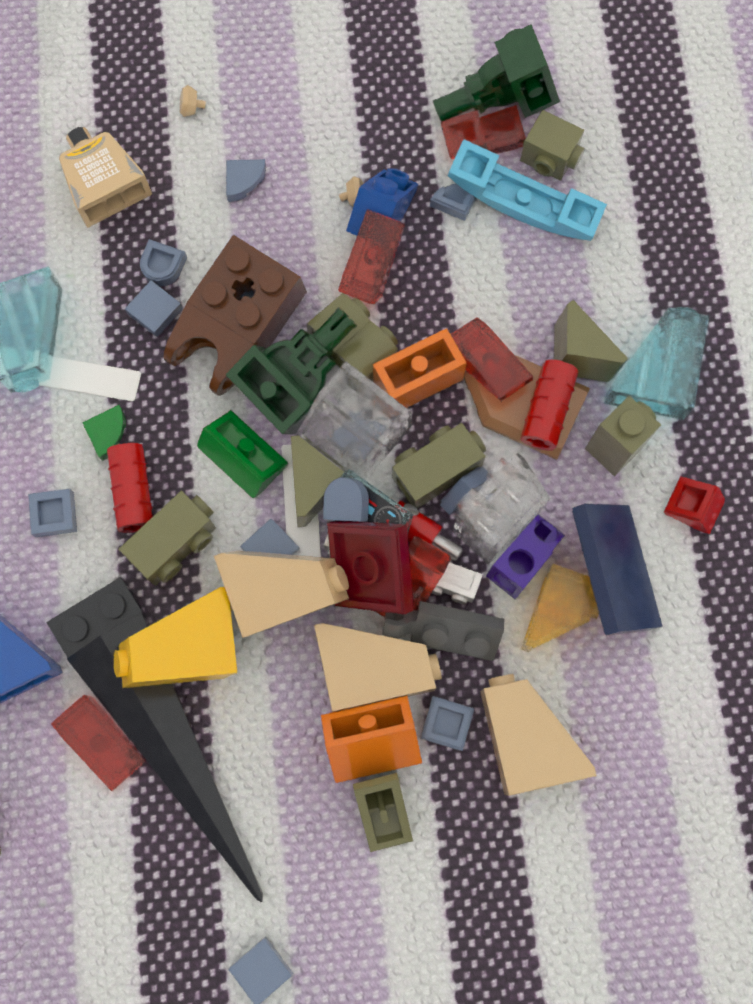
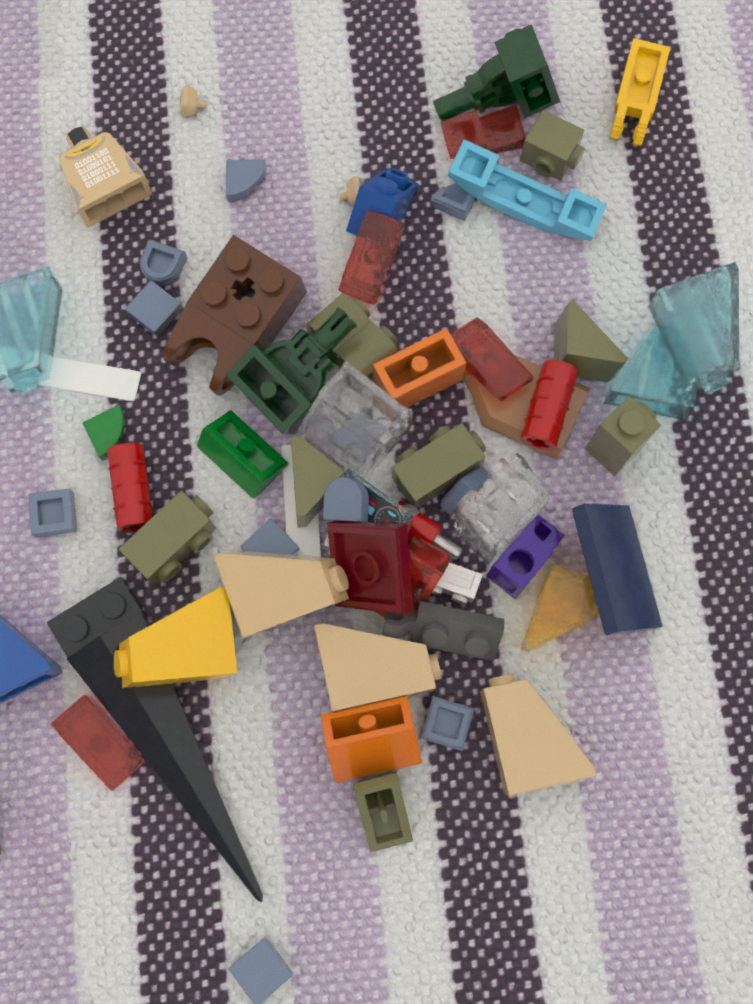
(639, 87): none -> yellow hinge
(695, 504): red slope -> none
(701, 326): none -> clear light blue slope

